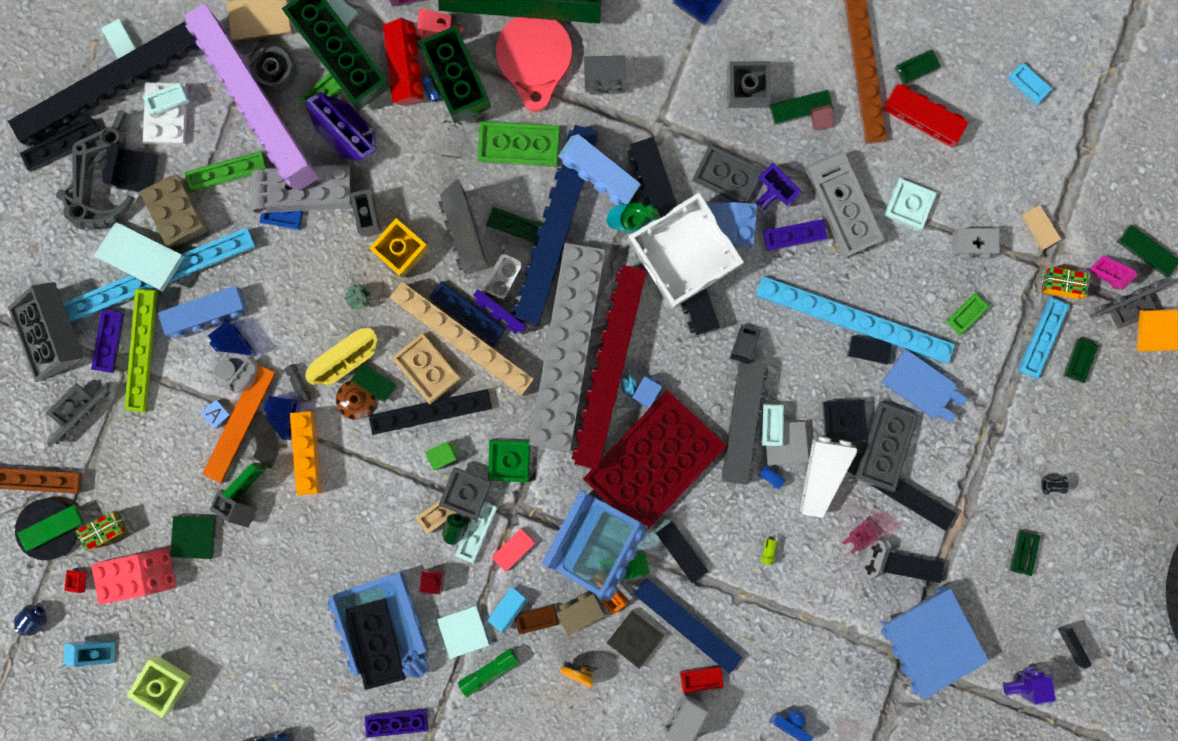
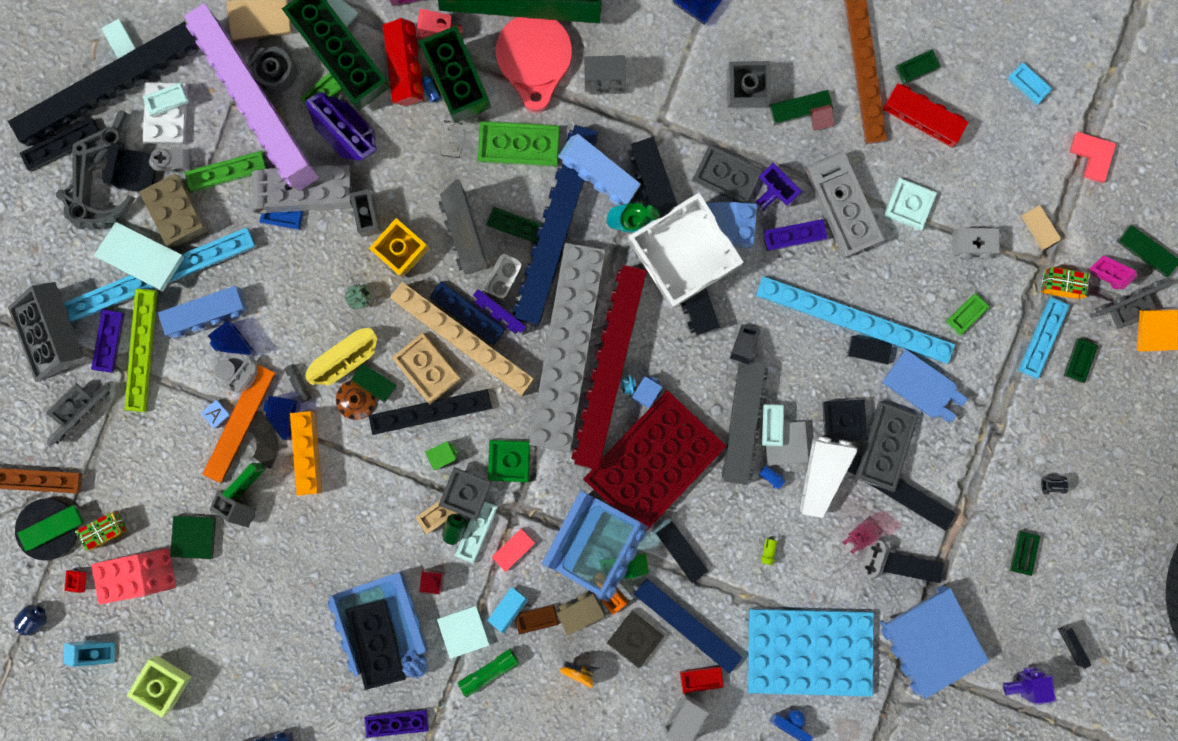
(173, 160): none -> light grey piece
(810, 652): none -> medium azure plate
(1098, 153): none -> coral tile

